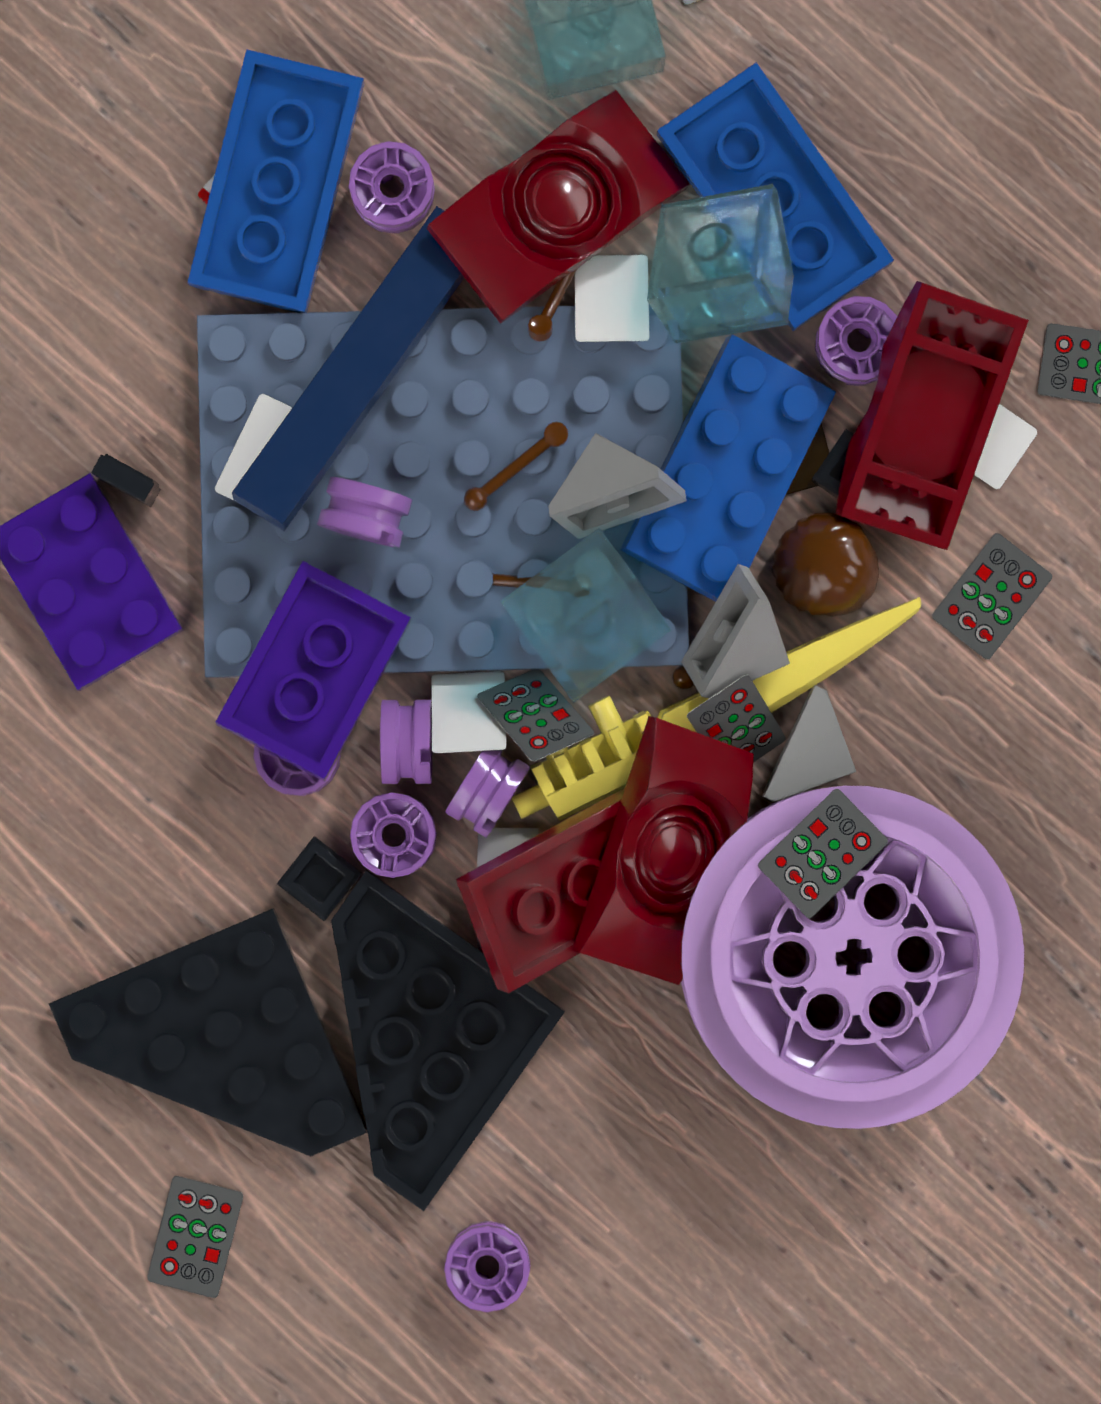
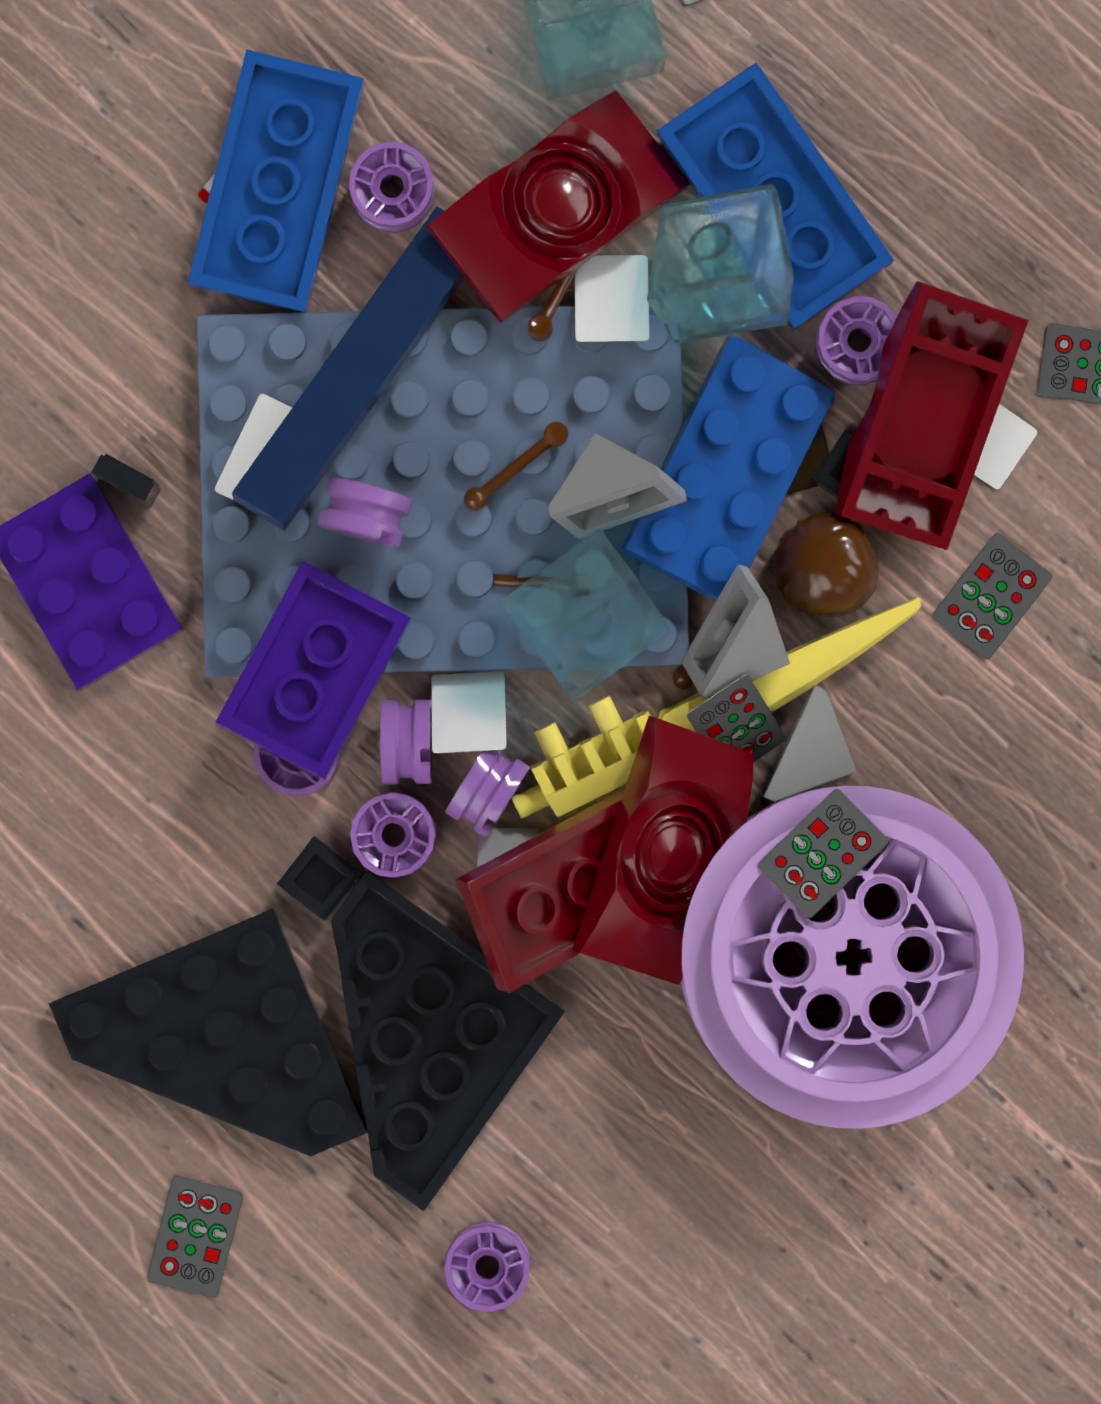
(535, 714): dark grey sticker -> none

